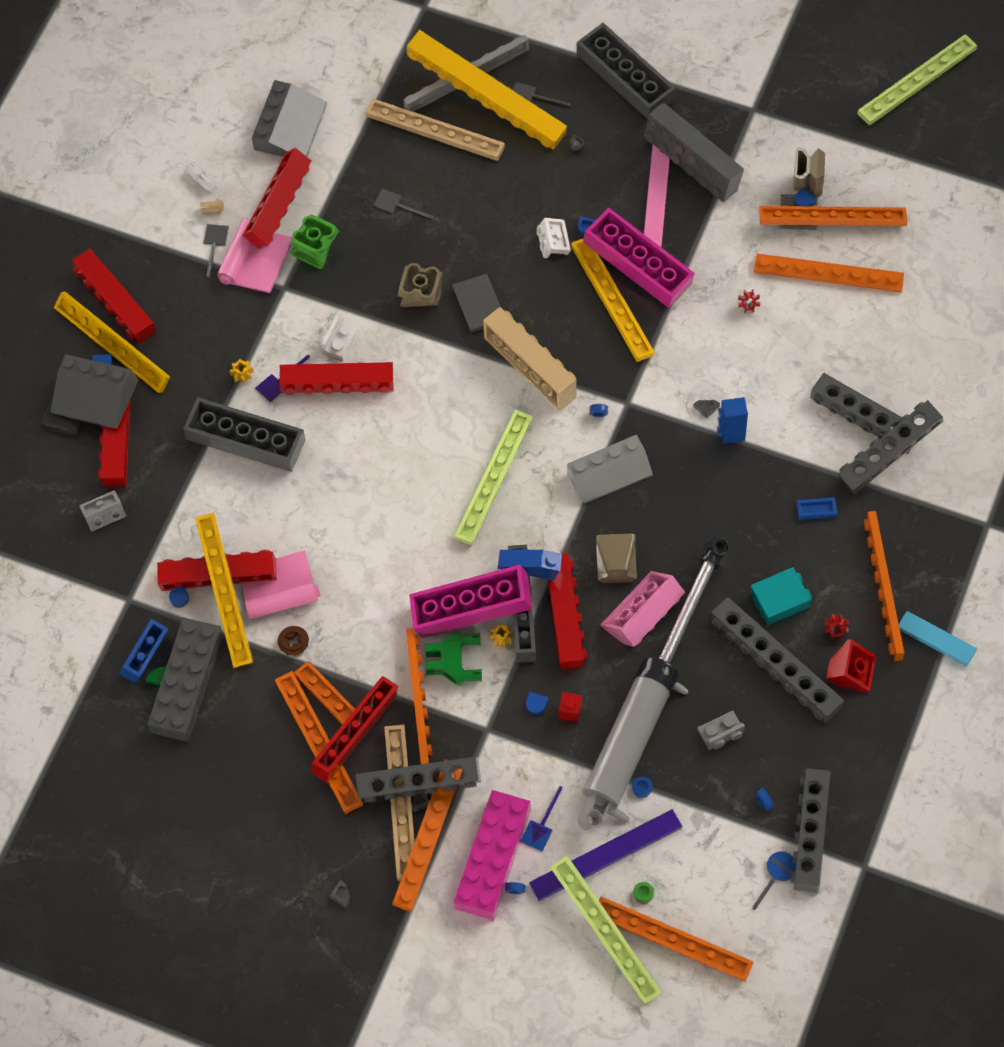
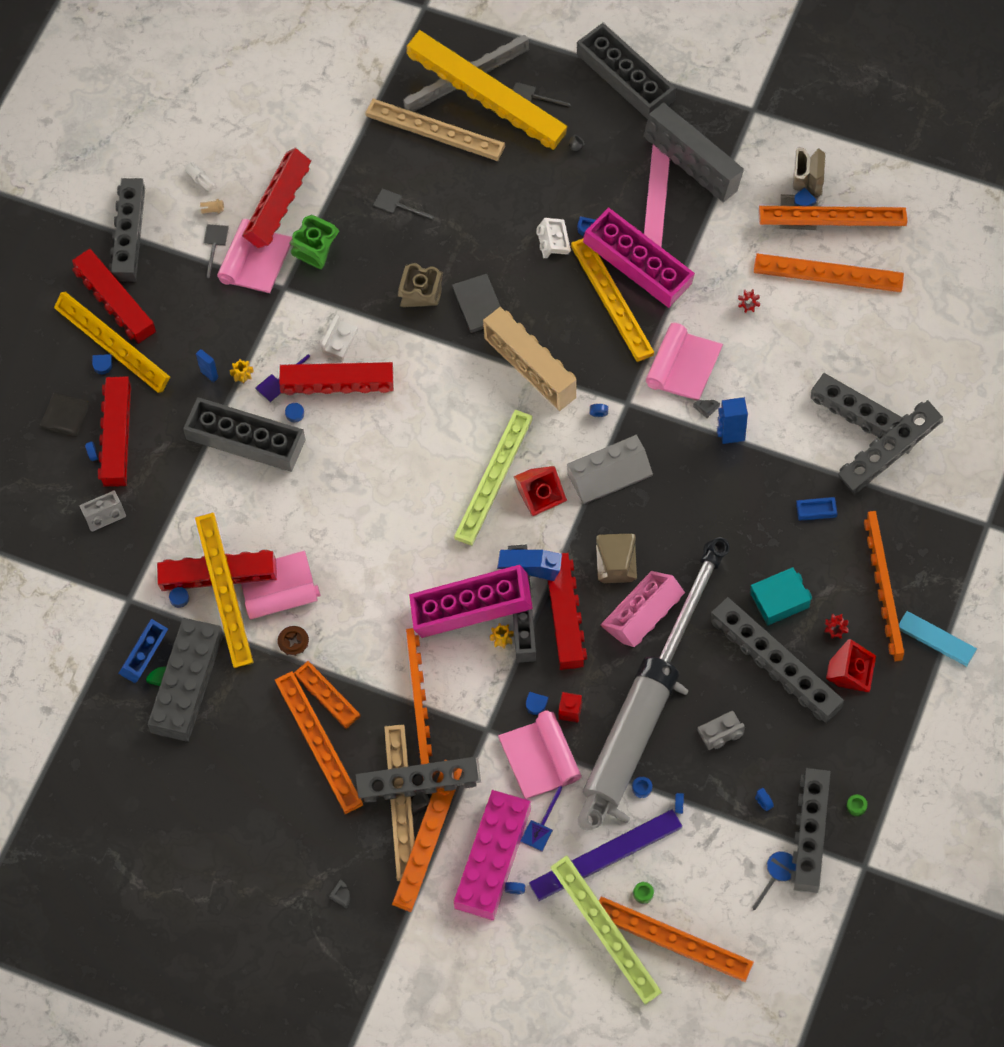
(91, 450): none -> blue tile
(92, 391): dark grey slope -> none
(134, 189): none -> dark grey brick
(207, 365): none -> blue tile
(288, 120): slope -> none
(294, 412): none -> blue tile
(354, 729): red brick -> none
(451, 657): green connector -> none
(540, 489): none -> red slope
(540, 756): none -> bright pink door
(679, 802): none -> blue tile
(683, 363): none -> bright pink door
(856, 805): none -> bright green tile
(917, 79): yellowish green plate -> none

